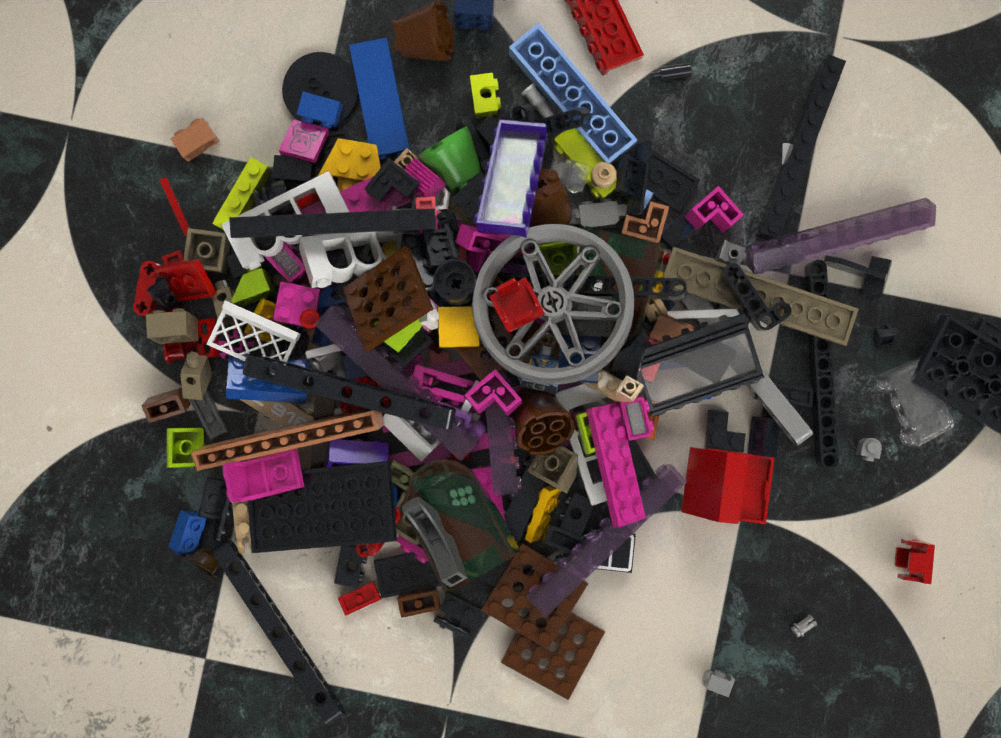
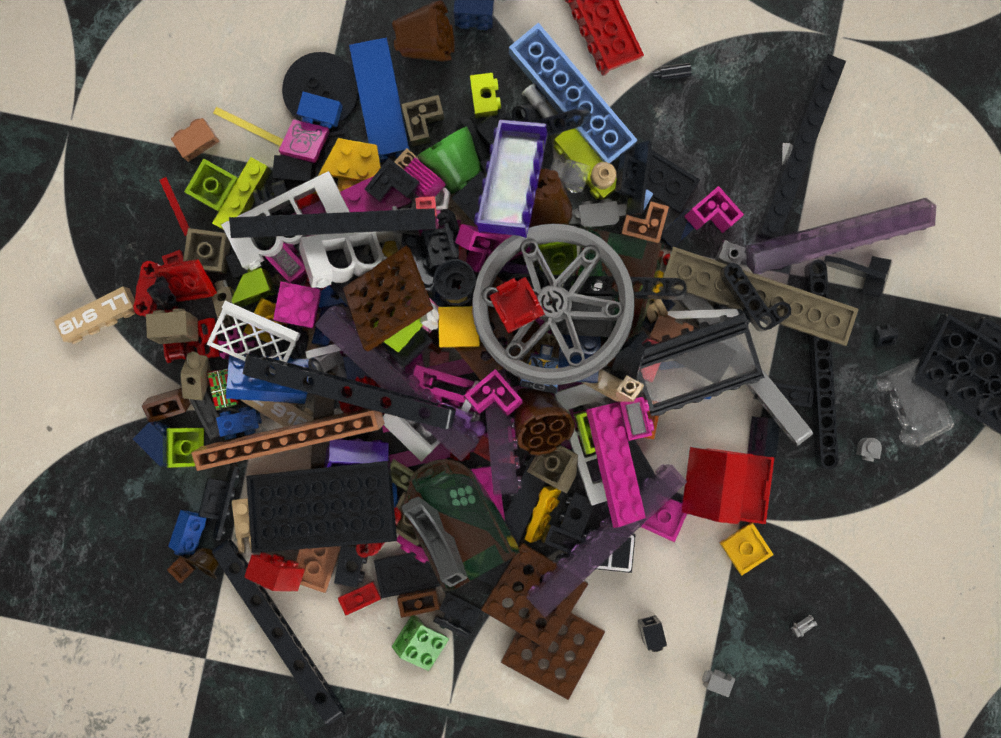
(96, 315): none -> tan brick
(154, 441): none -> dark blue slope
(181, 569): none -> reddish brown plate
(211, 185): none -> lime brick
(218, 386): none -> piece
(244, 421): none -> blue brick
(248, 126): none -> light yellow sticker
(263, 476): dark pink bracket -> none
(274, 572): none -> red brick
(309, 318): red plate -> none
(318, 566): none -> nougat plate
(419, 644): none -> bright green bracket
(420, 113): none -> dark tan brick
(482, 448): none -> red plate
(652, 633): none -> black brick
(666, 520): none -> dark pink tile
(717, 435): black plate -> none
(746, 548): none -> yellow tile
(917, 560): red panel -> none

